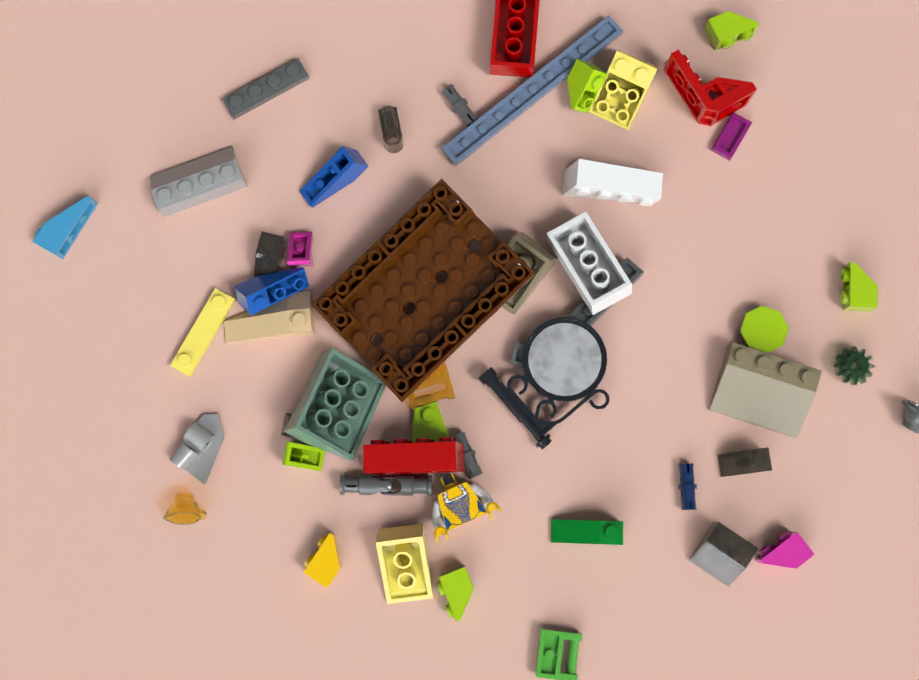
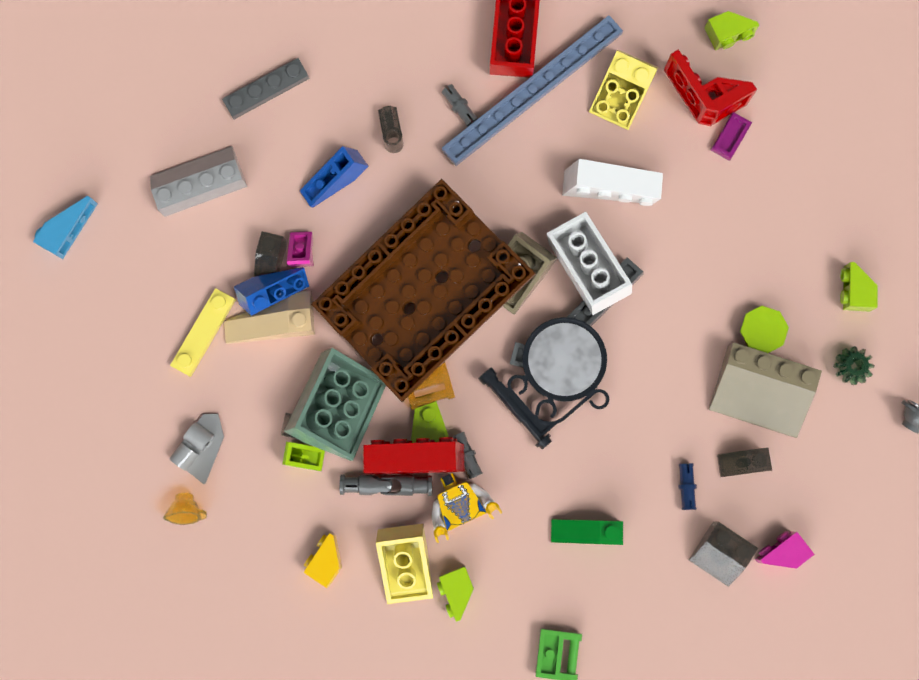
(584, 85): lime slope -> none

